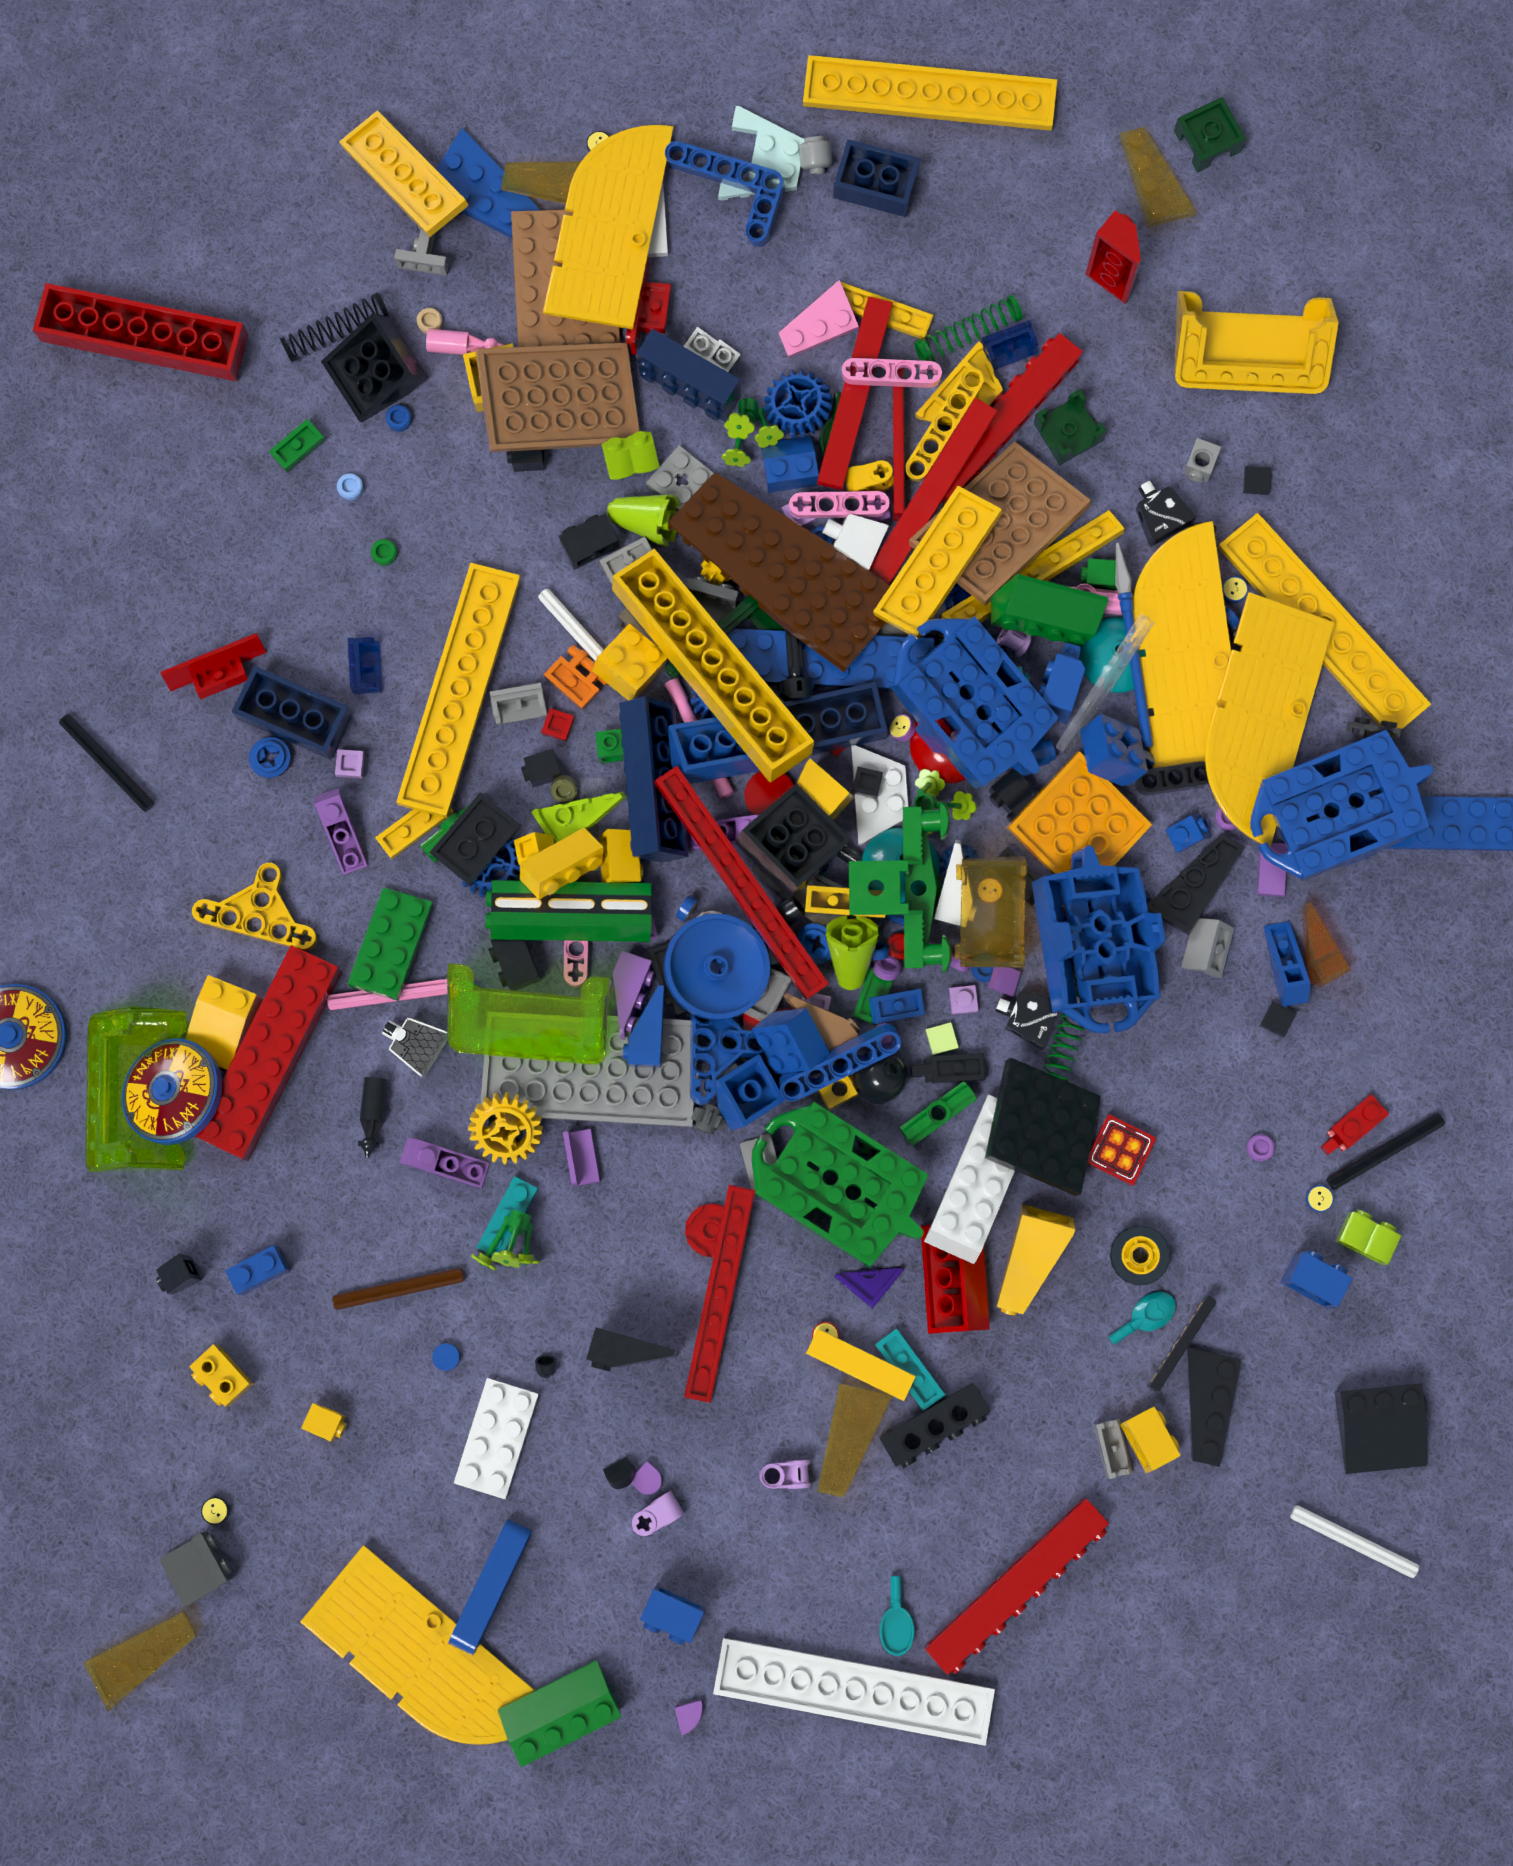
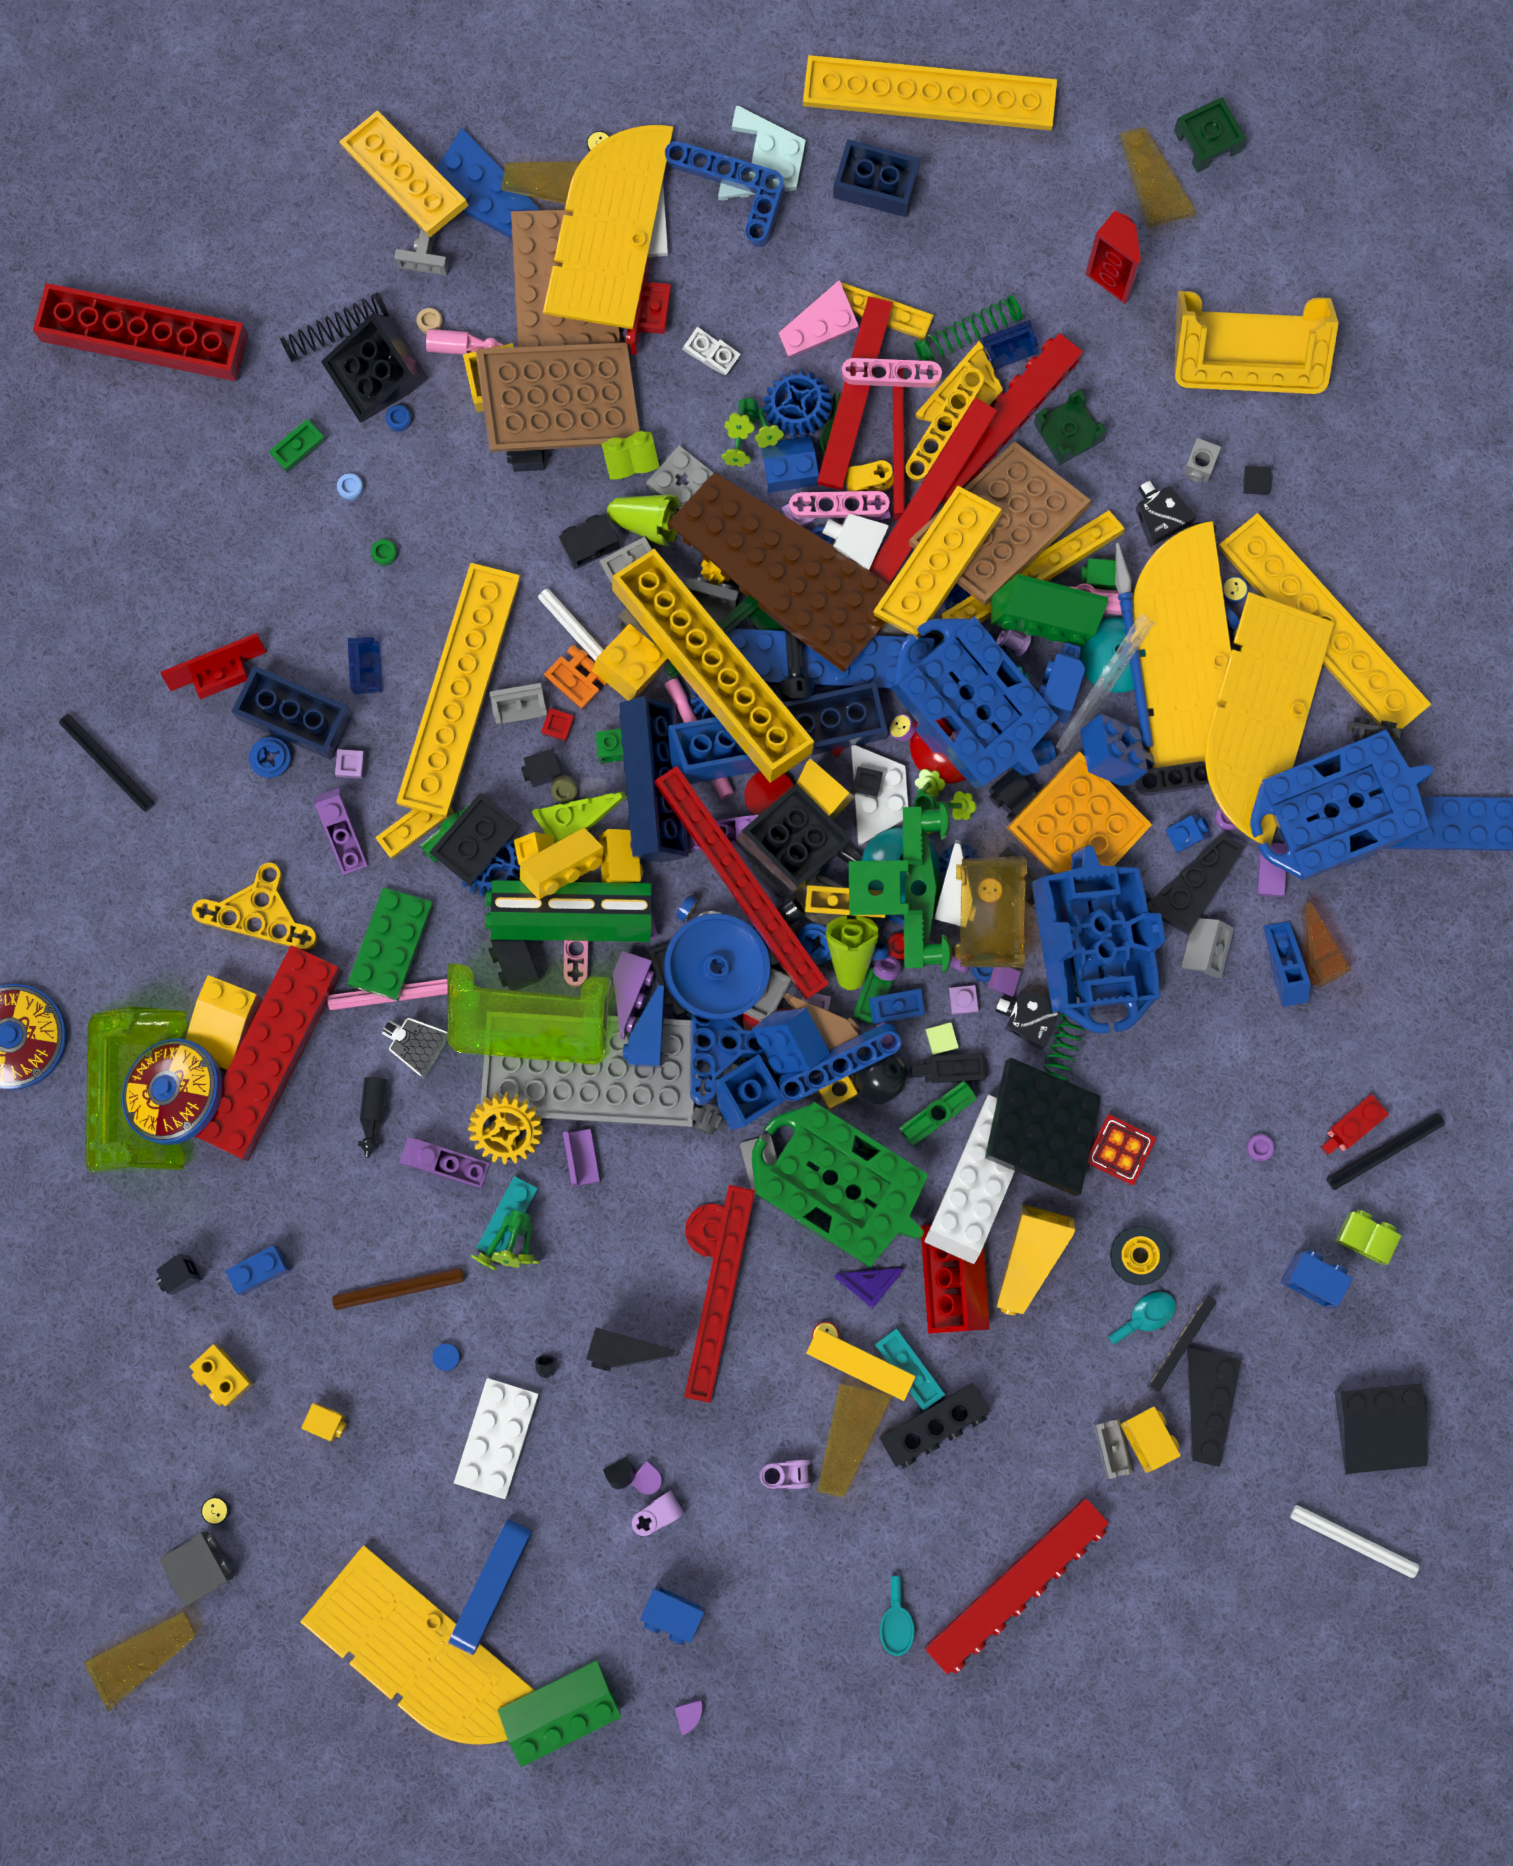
(688, 376): dark blue brick -> none
(815, 155): light grey head -> none
(854, 1691): white plate -> none
(1277, 1019): black tile -> none
(1319, 1198): light yellow tile -> none

